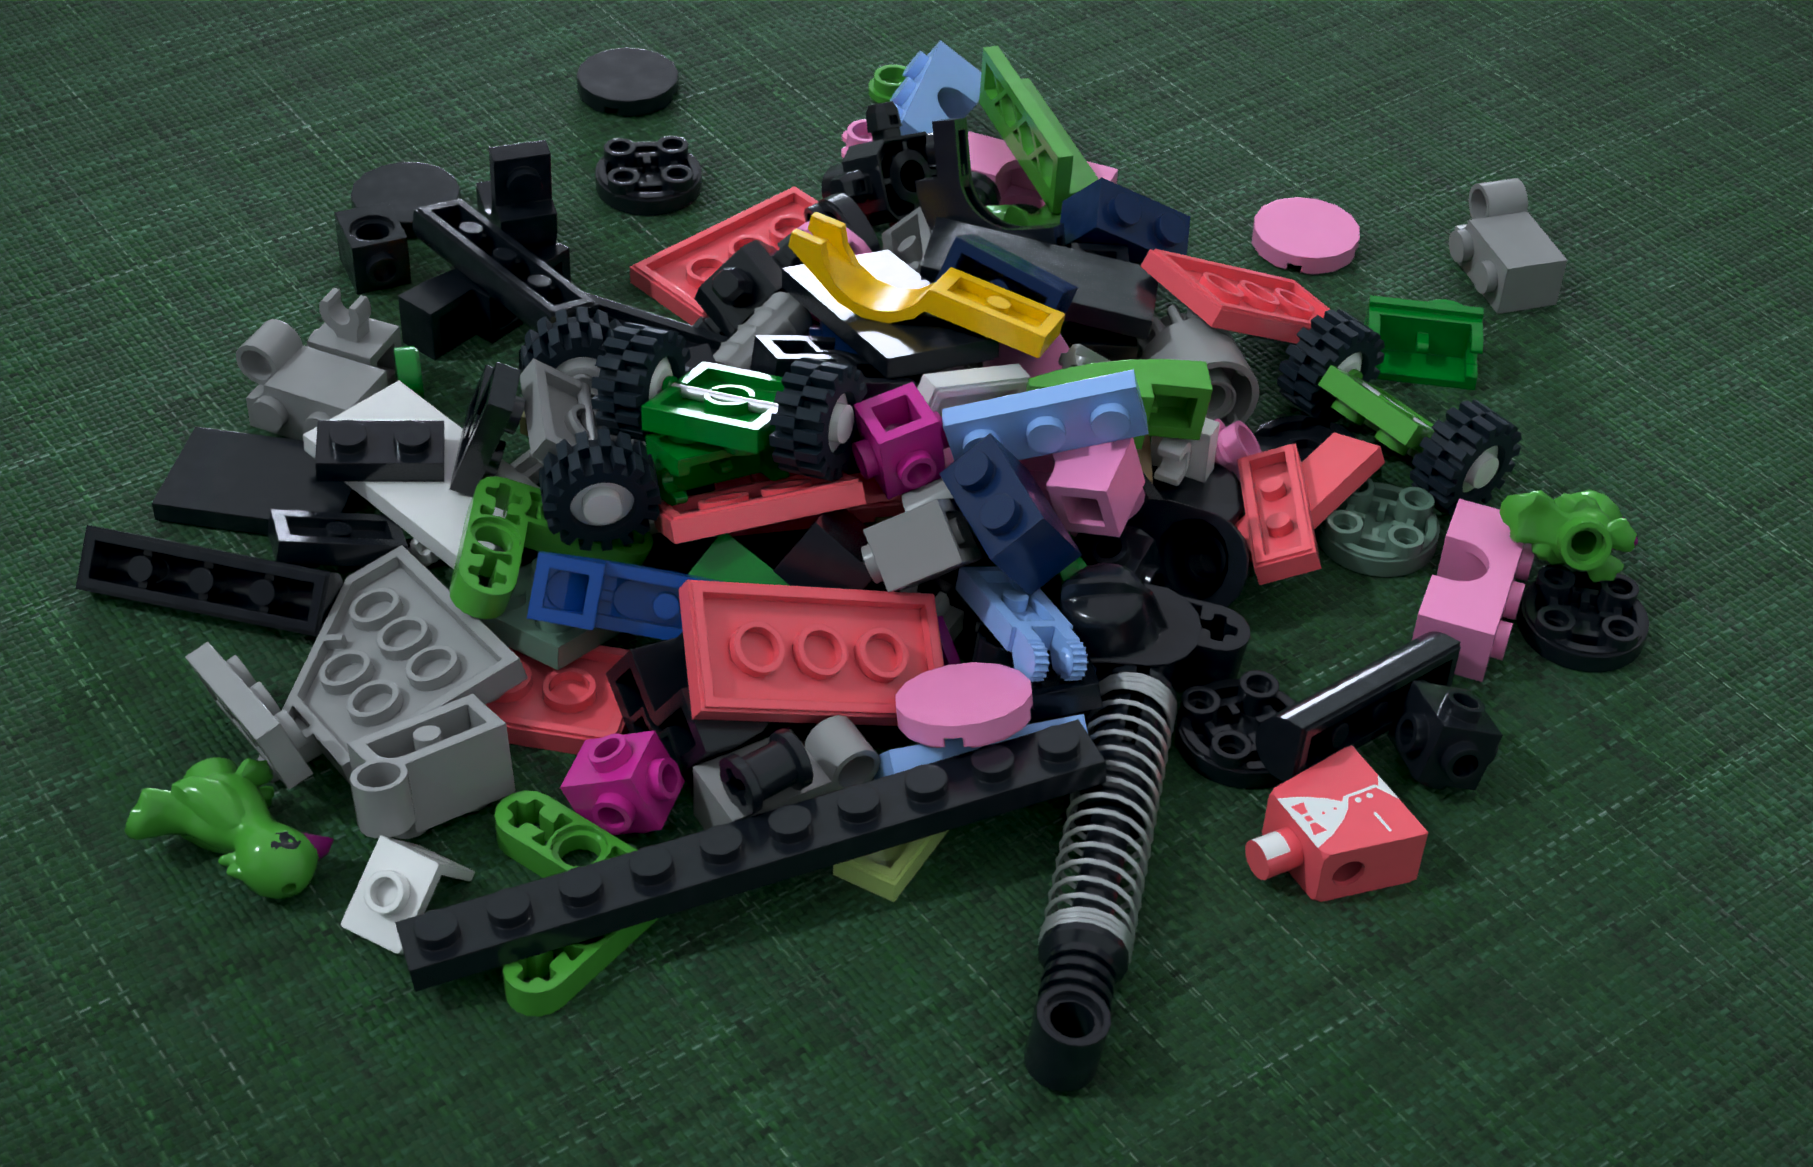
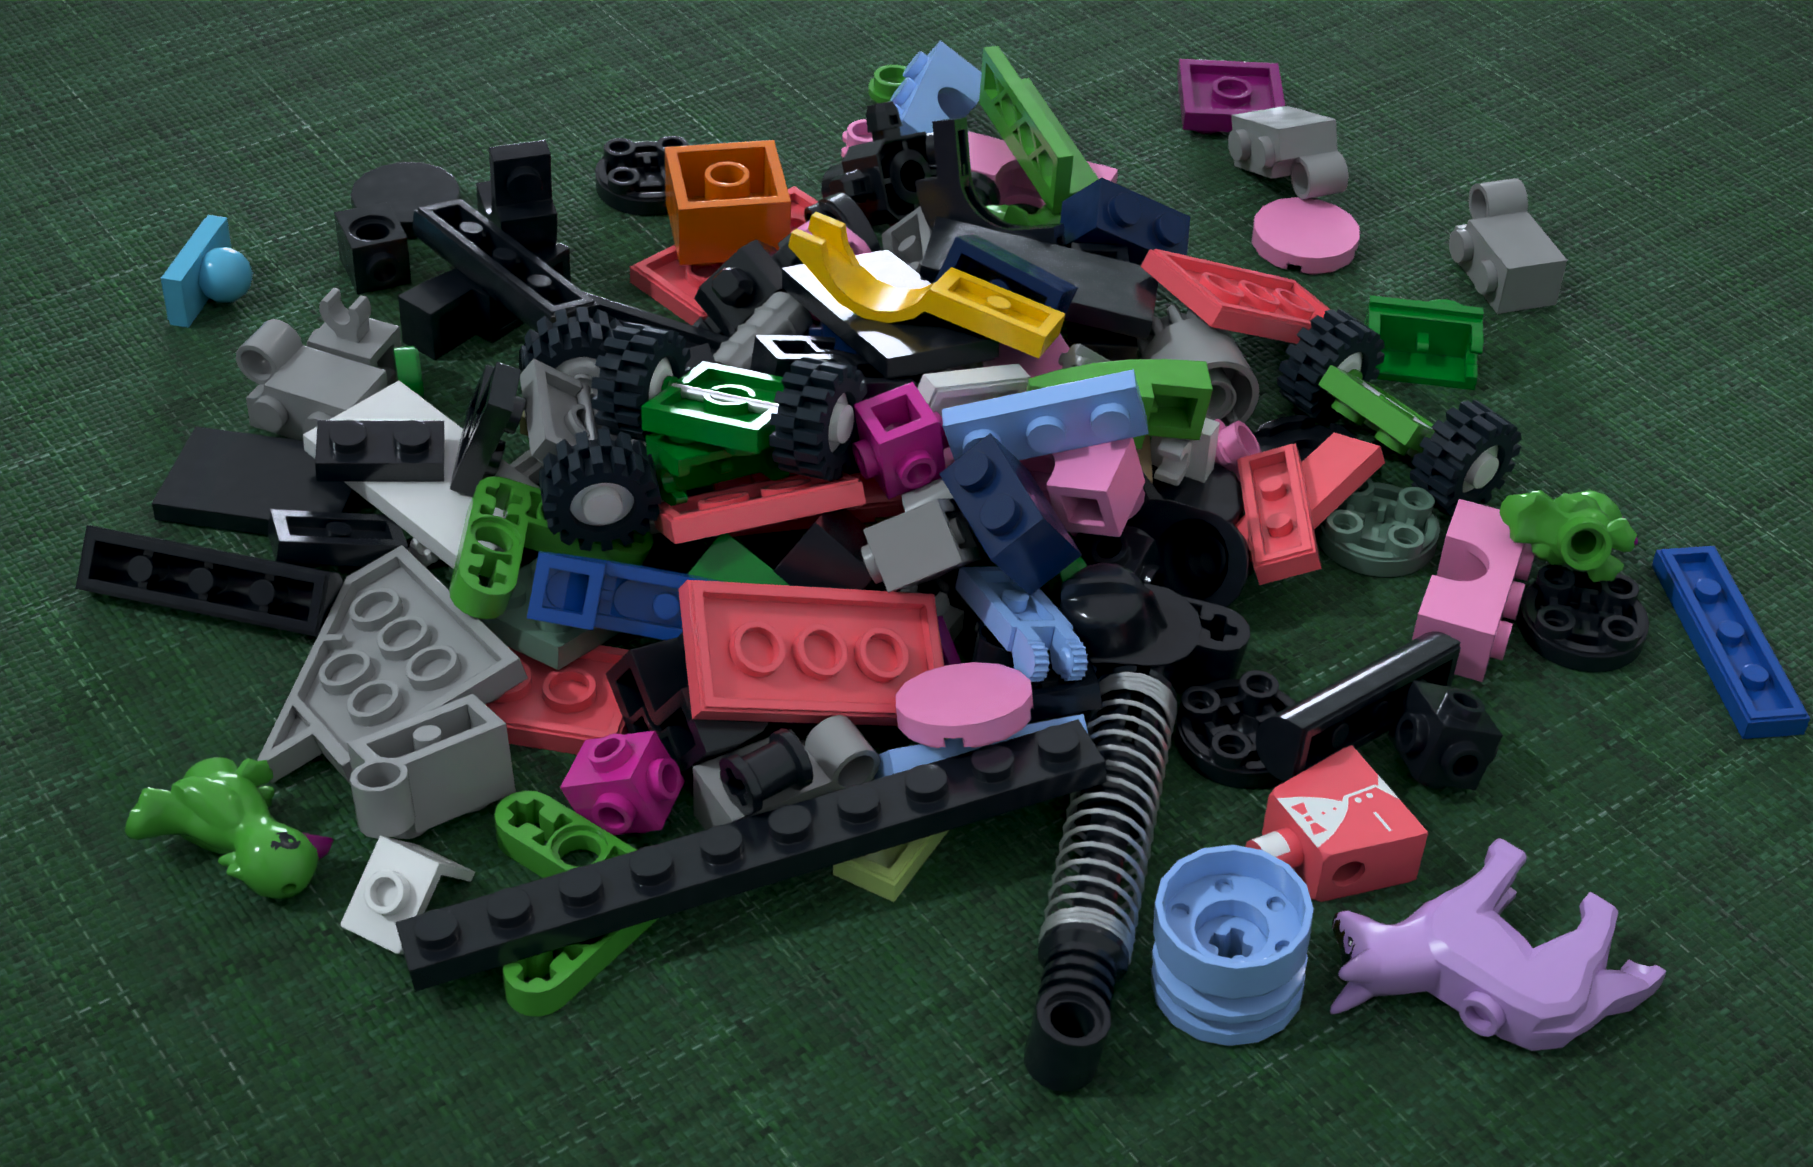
(203, 271): none -> medium azure tile
(253, 713): light grey plate -> none
(627, 80): black tile -> none
(725, 199): none -> orange brick
(1217, 89): none -> magenta plate
(1230, 944): none -> light blue wheel
(1290, 143): none -> light grey hinge
(1487, 968): none -> lavender animal
(1730, 643): none -> blue tile

